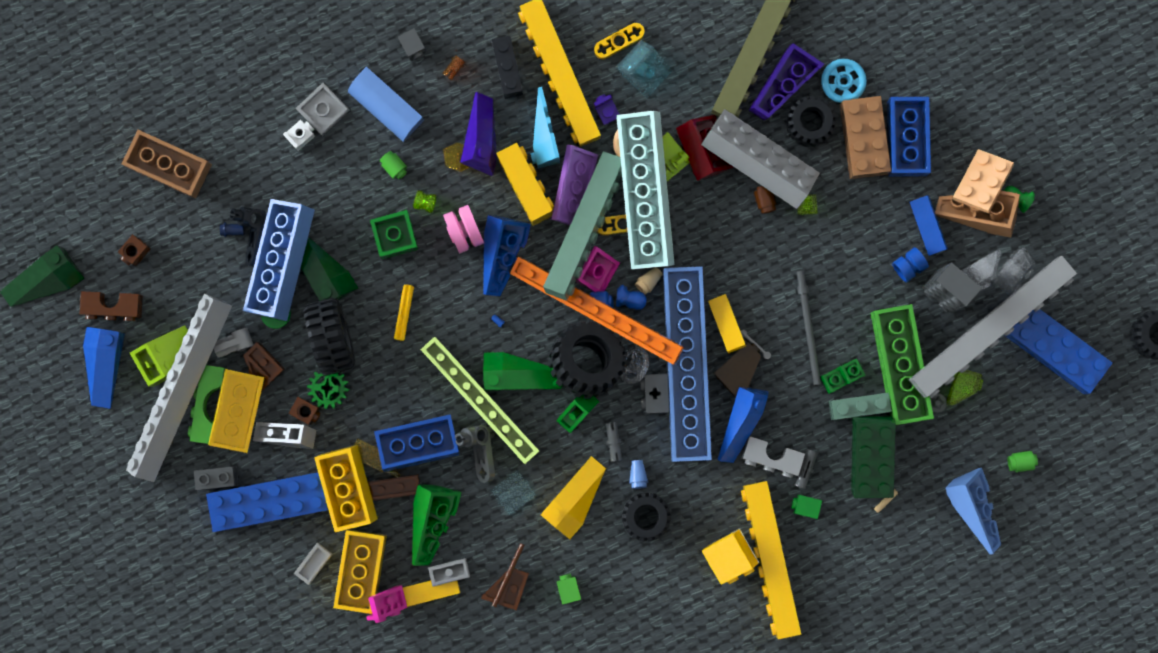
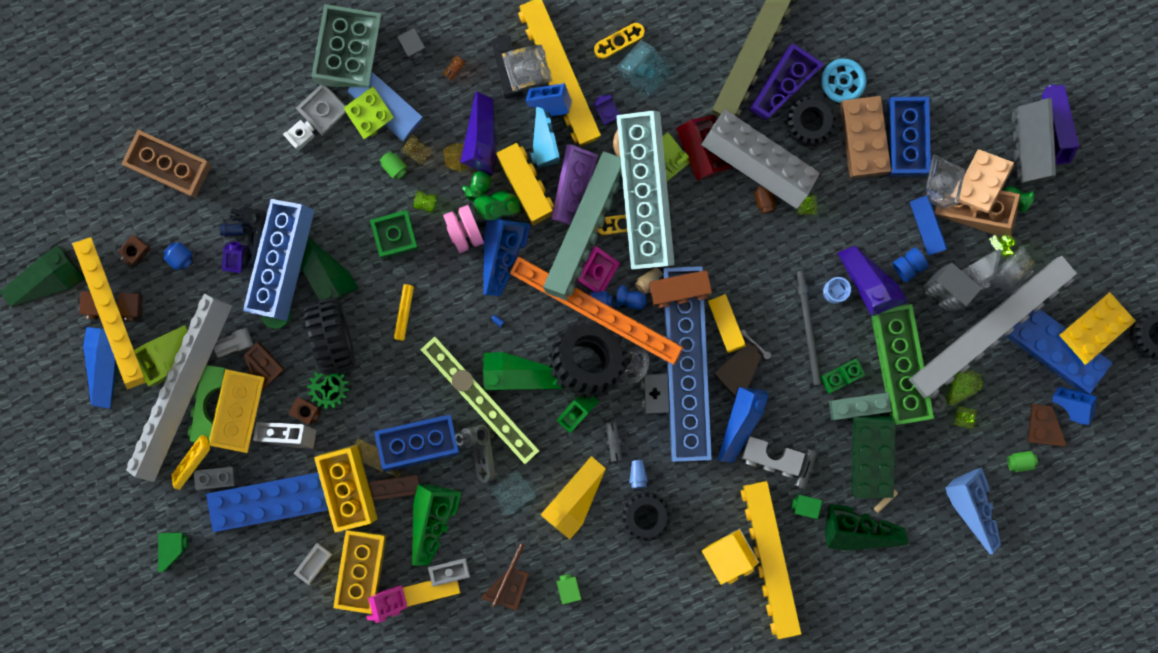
(109, 313): none -> yellow brick
(170, 548): none -> green slope
(178, 256): none -> blue head
(190, 462): none -> yellow tile
(233, 257): none -> dark purple bracket
(345, 47): none -> sand green slope
(368, 113): none -> lime hinge
(416, 150): none -> clear yellow panel
(462, 380): none -> dark tan sticker
(479, 185): none -> green animal
(496, 205): none -> green brick
(527, 67): none -> clear slope
(550, 98): none -> blue arch
(680, 289): none -> dark orange brick
(836, 290): none -> light blue wheel
(853, 532): none -> dark green wedge
(873, 284): none -> dark purple wedge
(944, 182): none -> clear slope
(965, 417): none -> clear neon green tile
(1003, 244): none -> clear neon green tile
(1034, 142): none -> dark grey slope
(1044, 426): none -> reddish brown wing
(1065, 135): none -> dark purple slope
(1078, 405): none -> blue arch
(1097, 328): none -> yellow plate

